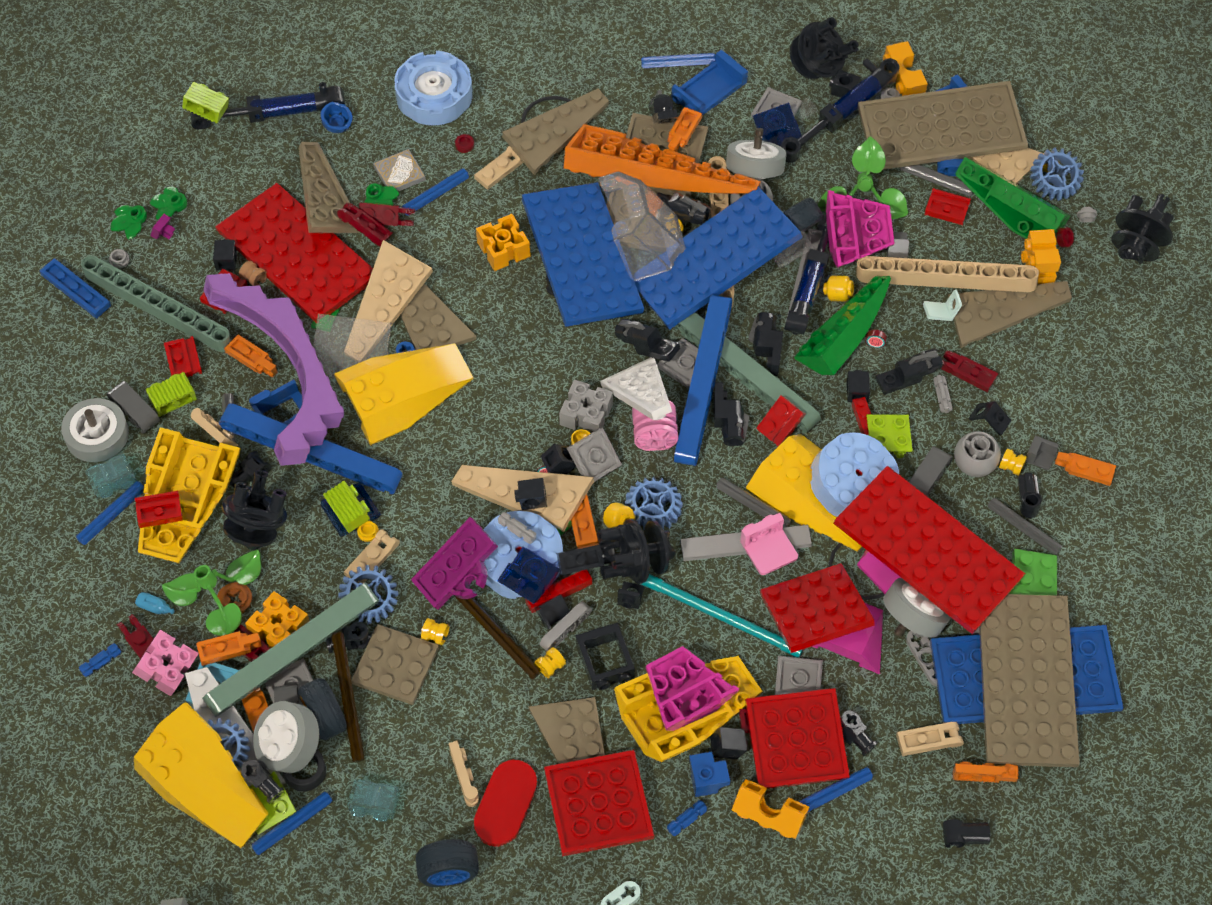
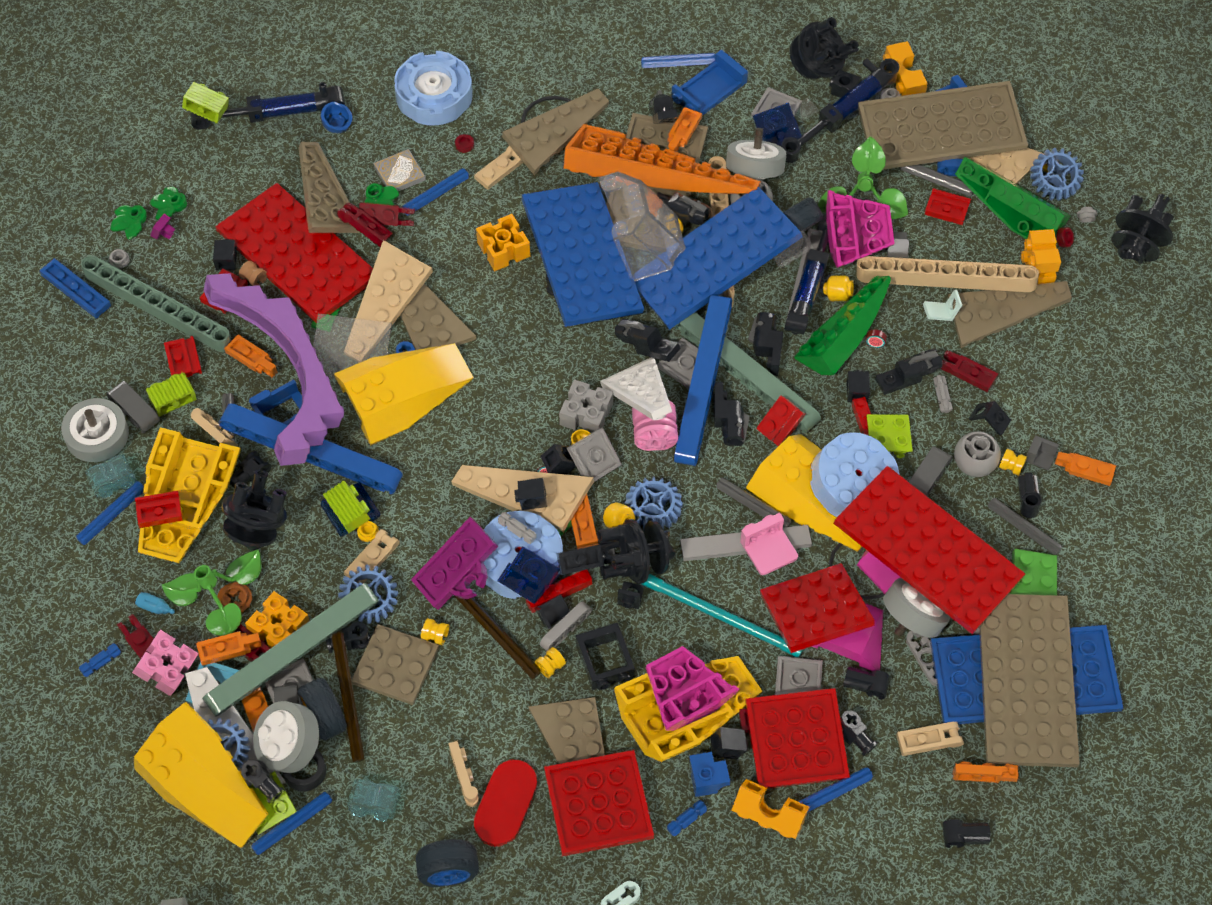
(873, 683): none -> black piece

